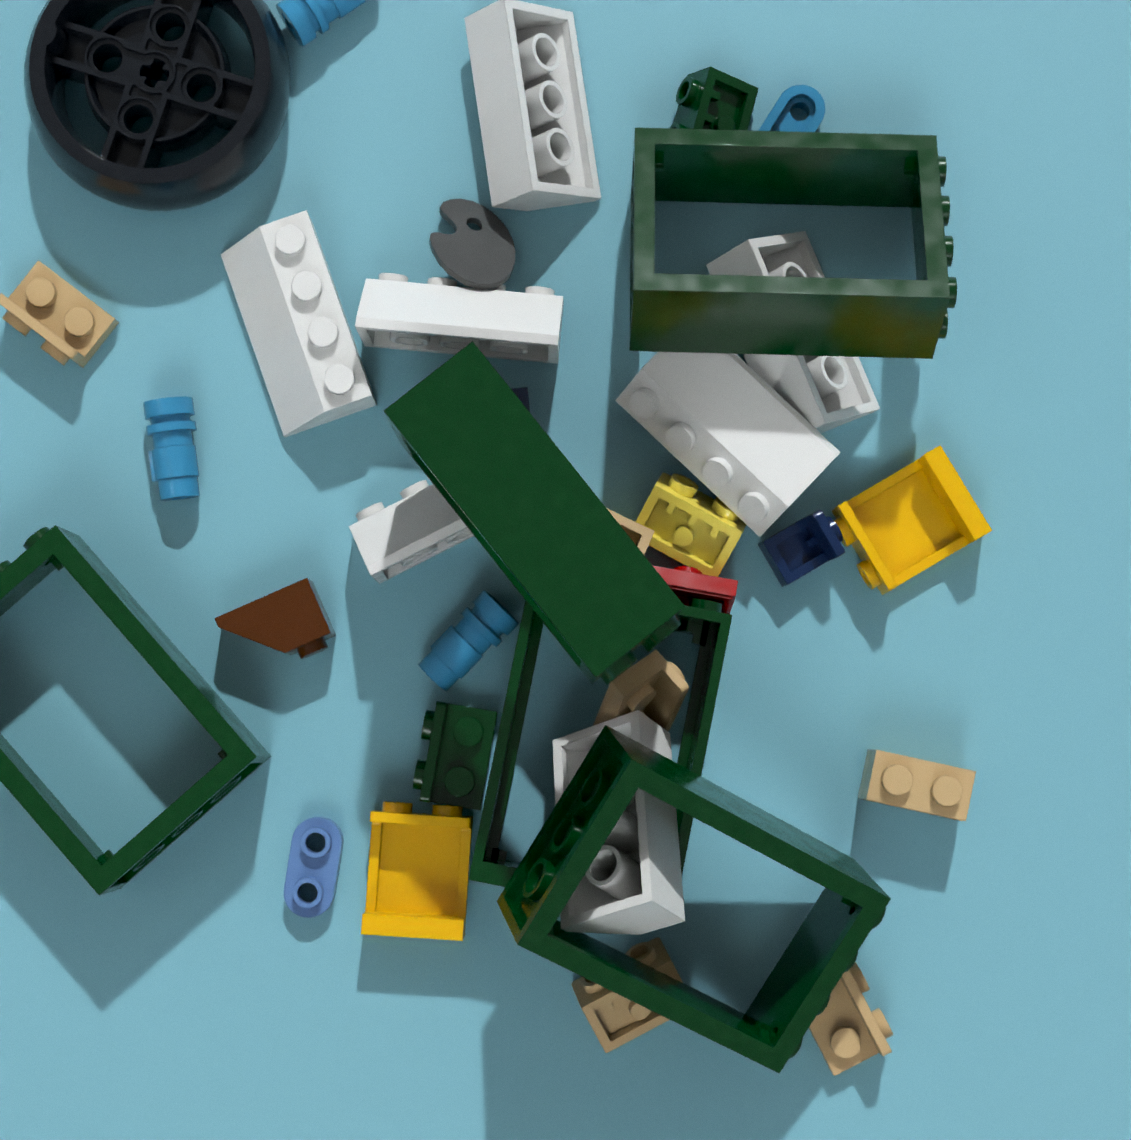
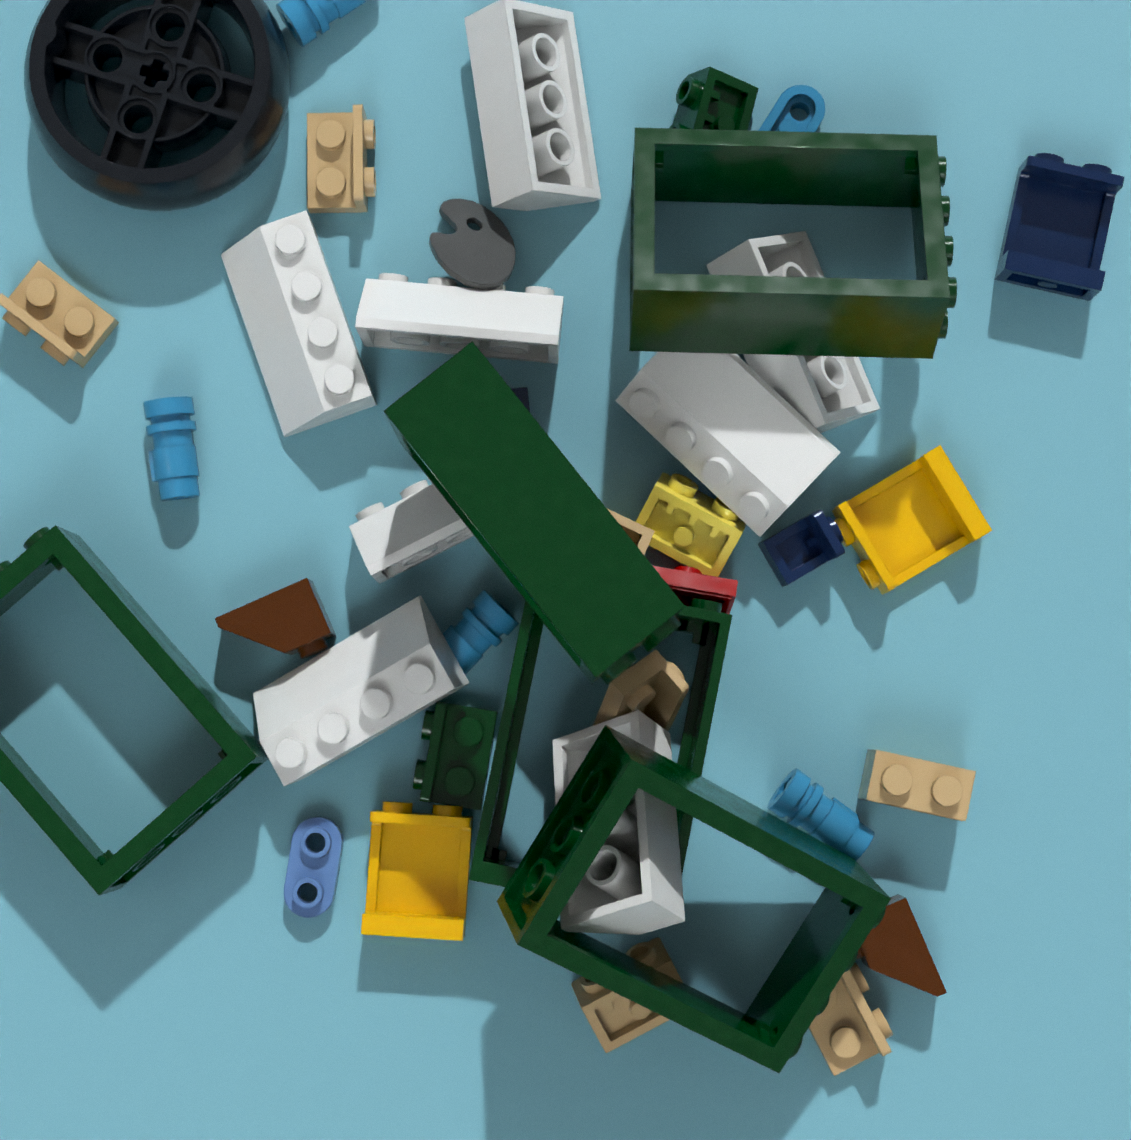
(338, 161): none -> tan bracket
(355, 691): none -> white slope
(820, 816): none -> dark azure axle
(900, 950): none -> reddish brown slope
(1058, 226): none -> dark blue panel

